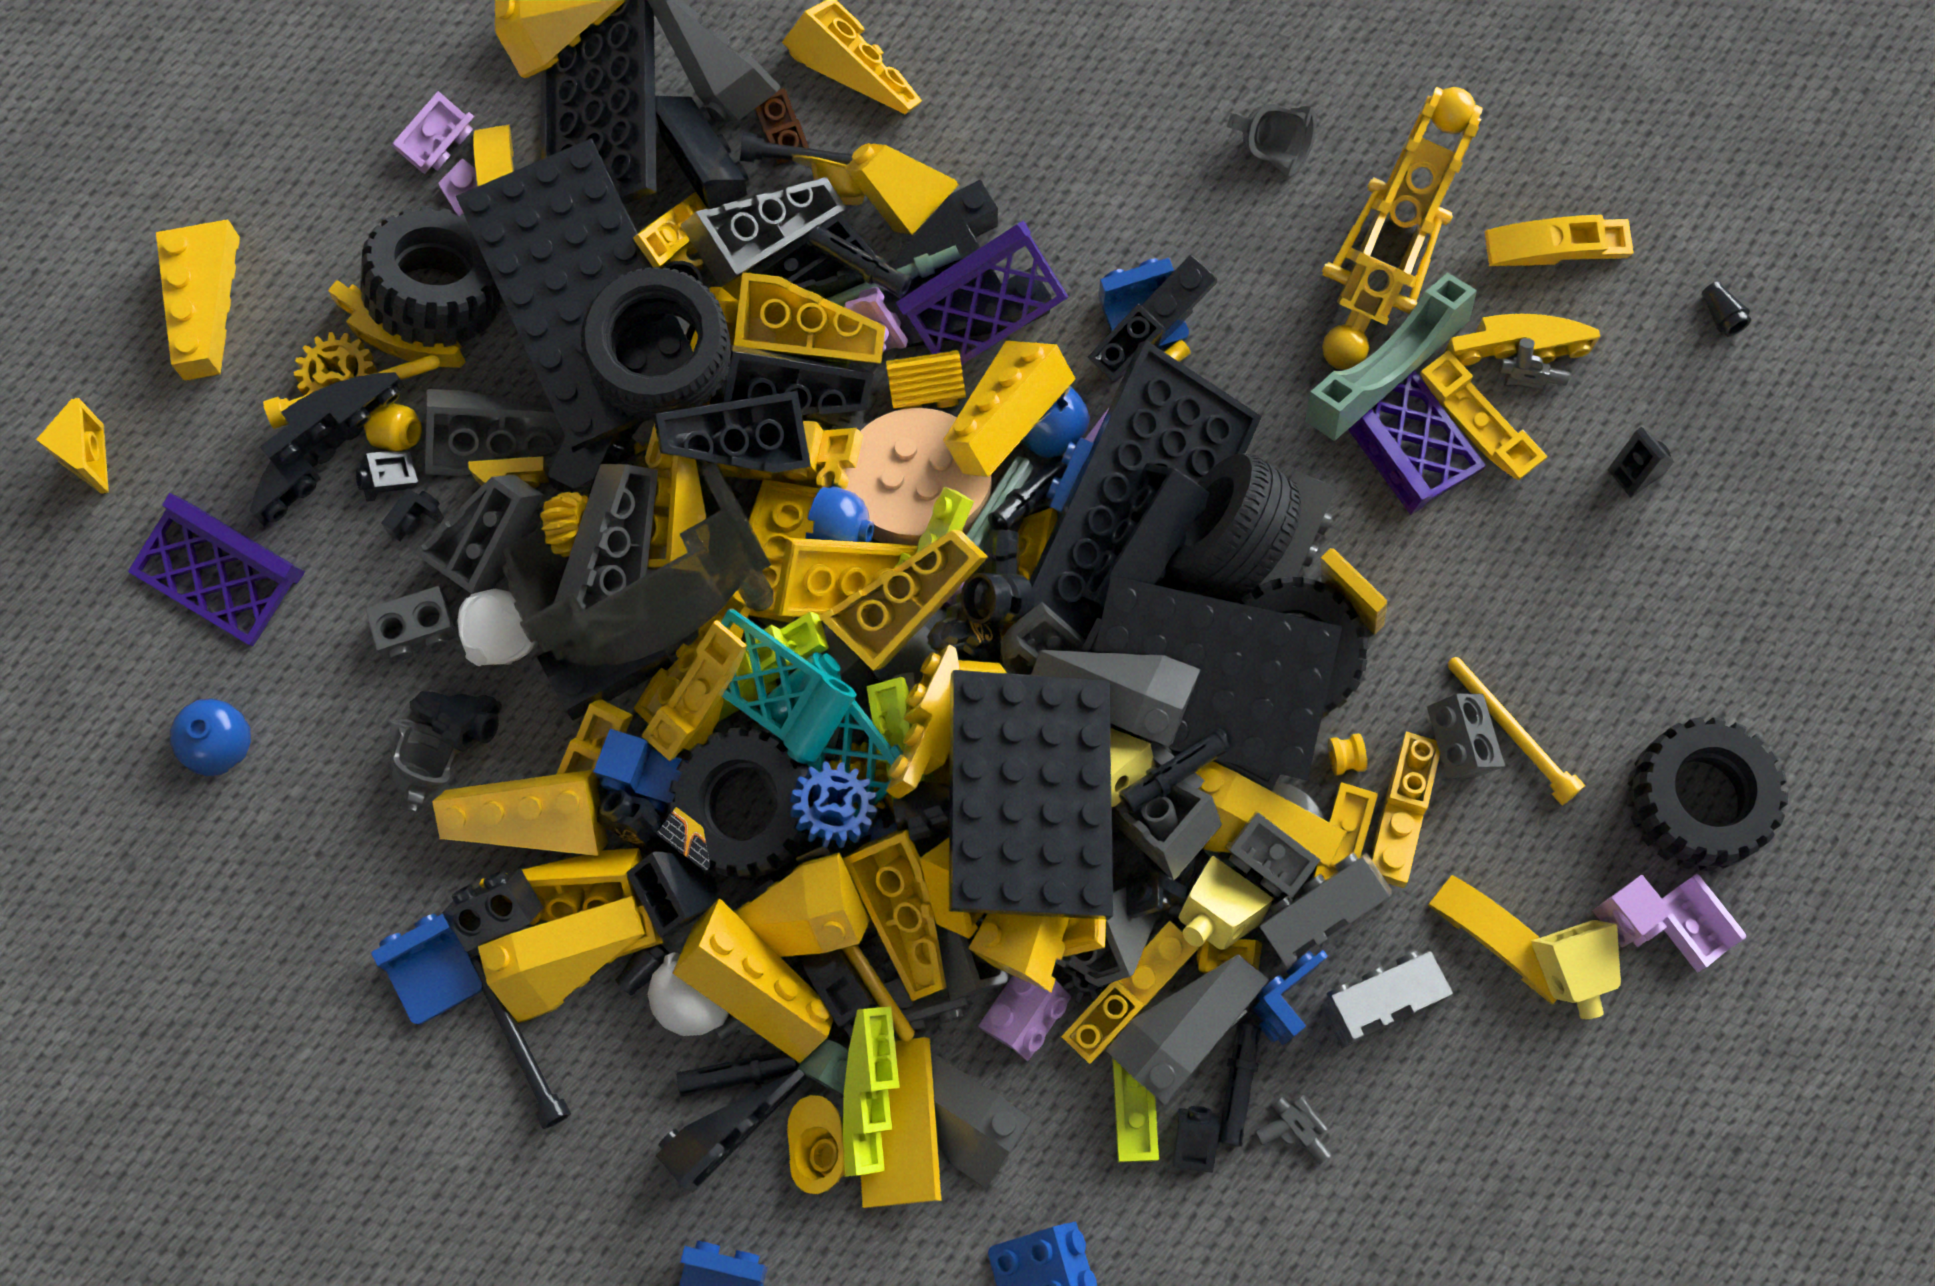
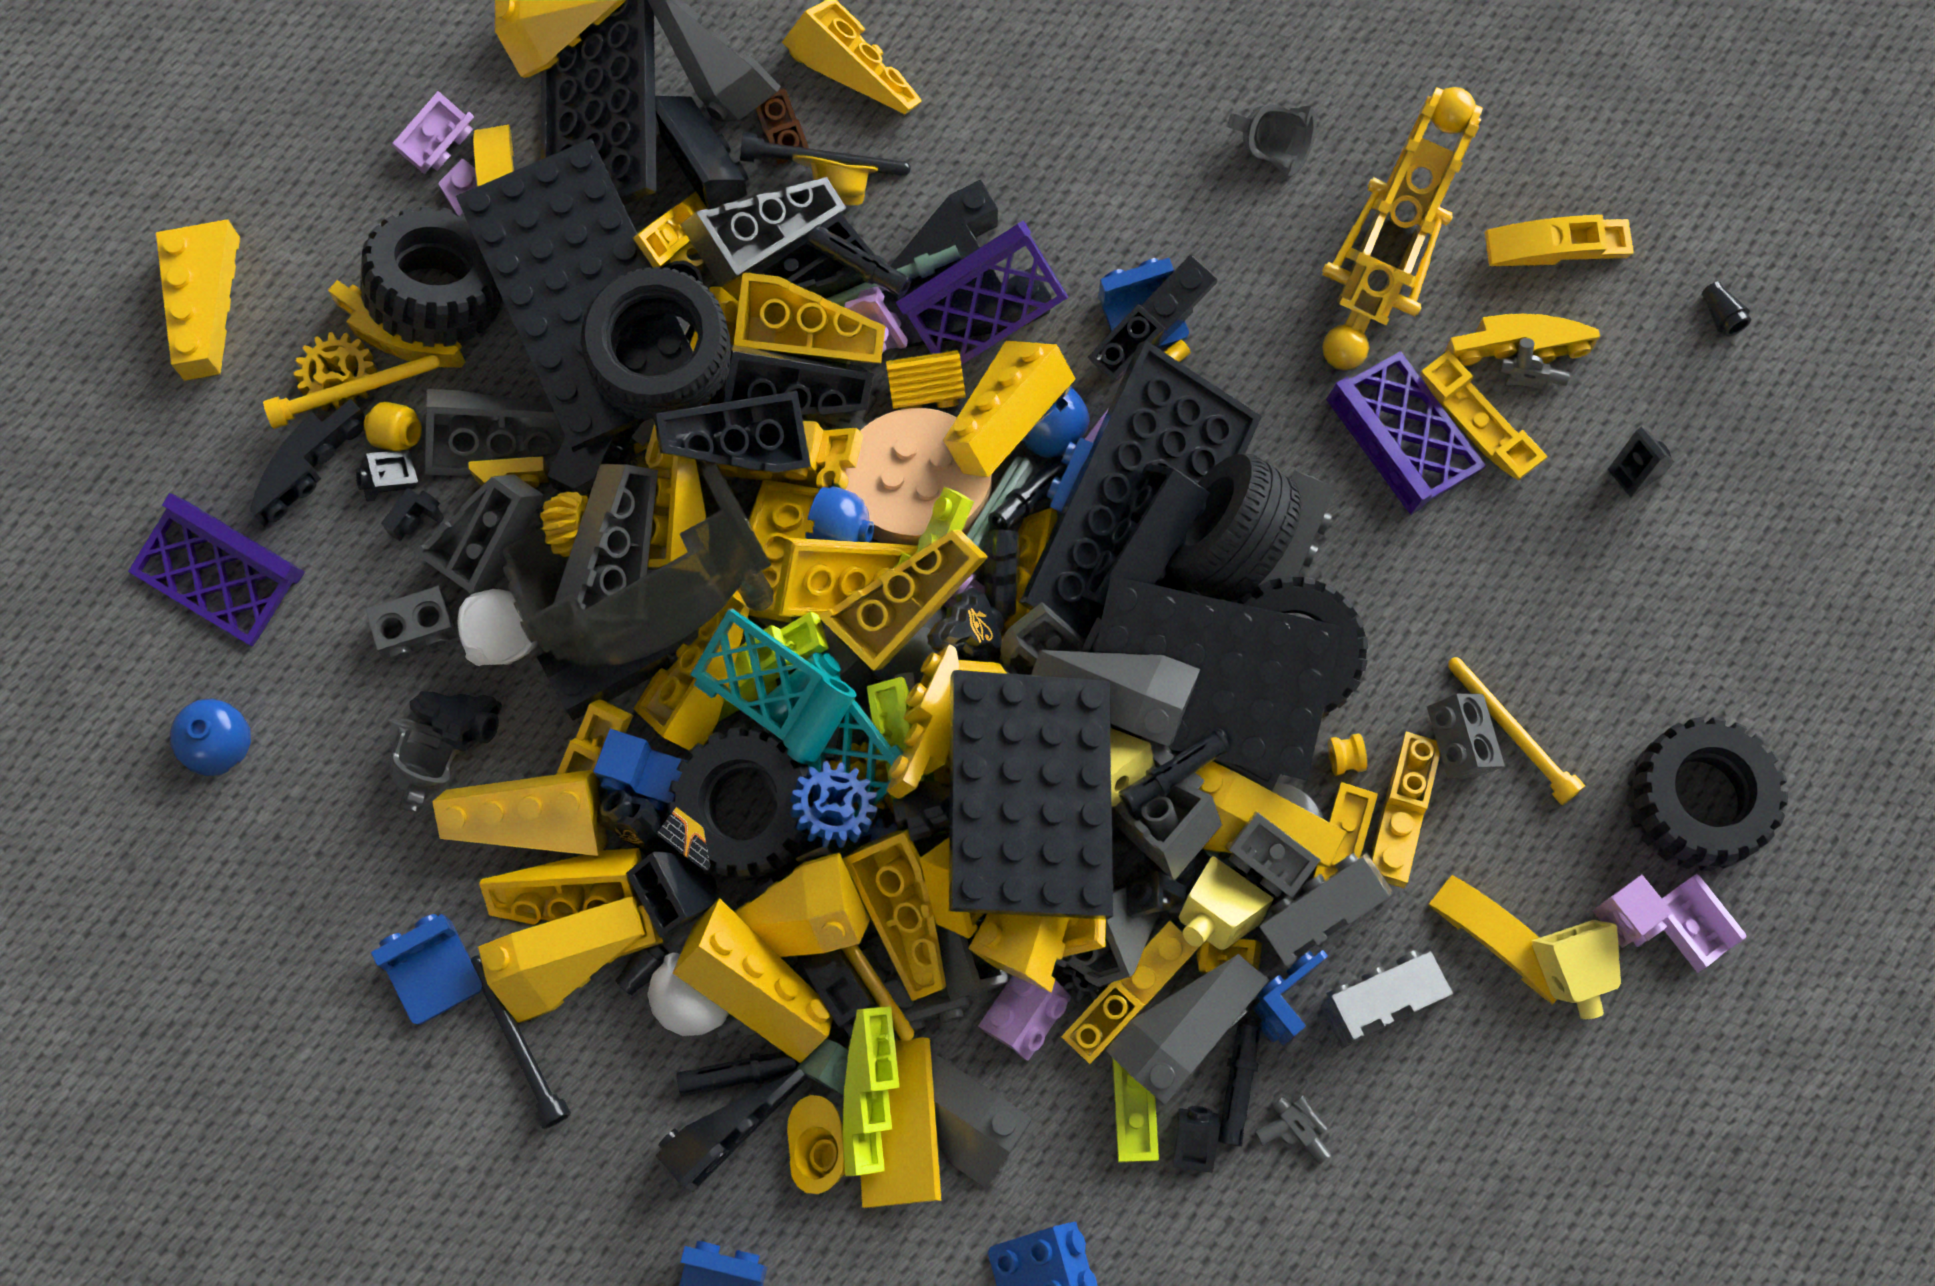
(78, 443): yellow slope -> none
(342, 402): black slope -> none
(495, 913): black brick -> none
(697, 693): yellow slope -> none
(899, 185): yellow slope -> none
(996, 598): black wheel -> none
(1352, 392): sand green arch -> none
(1352, 585): yellow tile -> none

